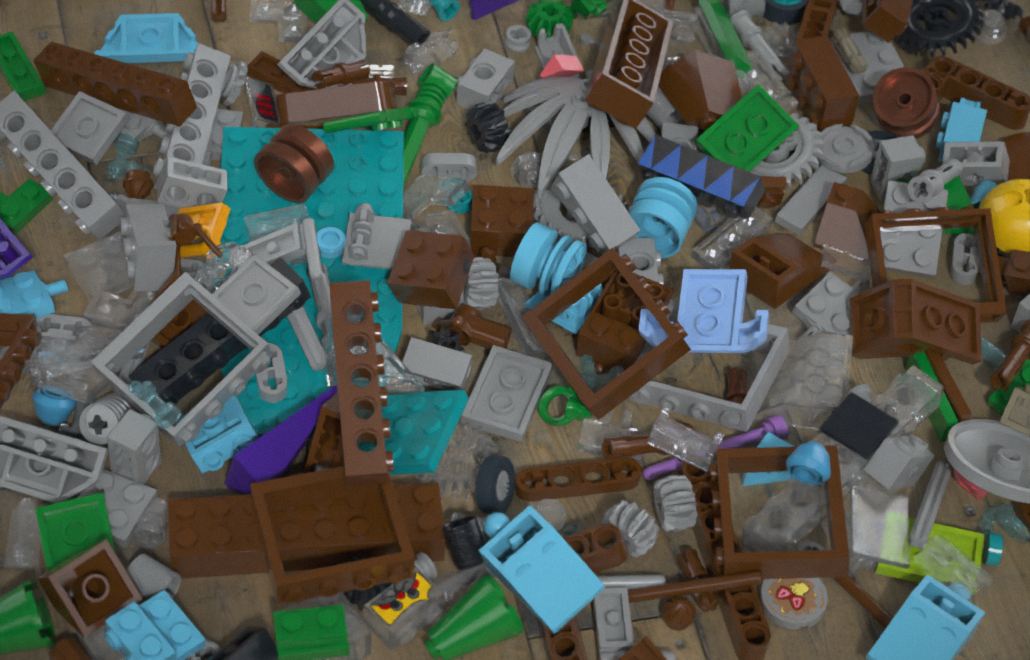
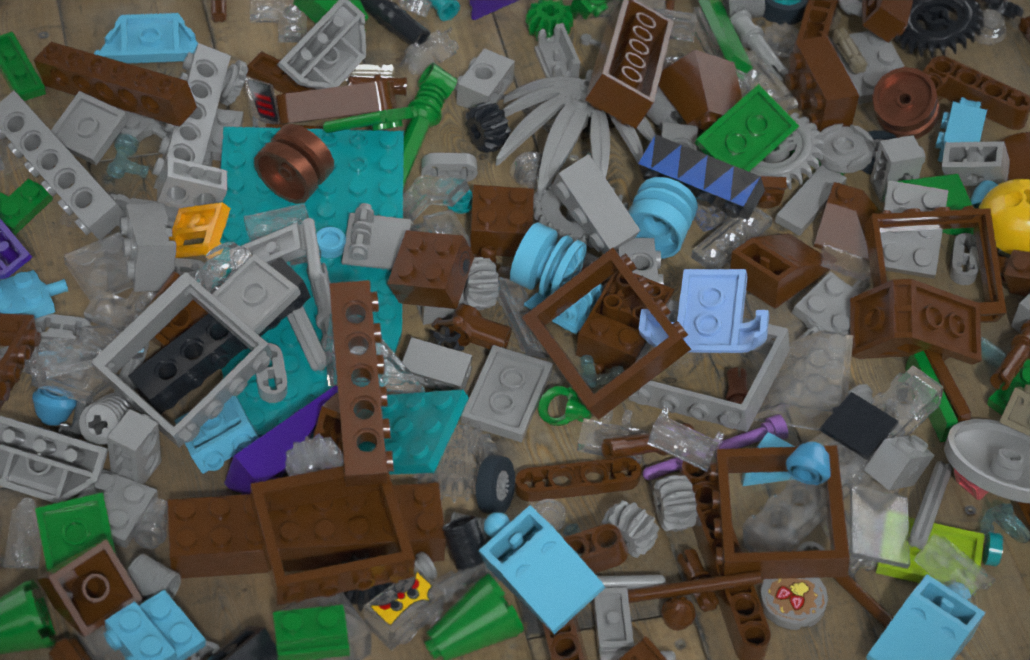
(138, 184): reddish brown plate -> none
(165, 413): clear light blue piece -> none
(183, 233): reddish brown plant -> none
(313, 456): none -> clear gear
(341, 74): reddish brown pin -> none
(515, 44): light grey bush -> none
(562, 66): coral slope -> none
(932, 181): light grey pin -> none

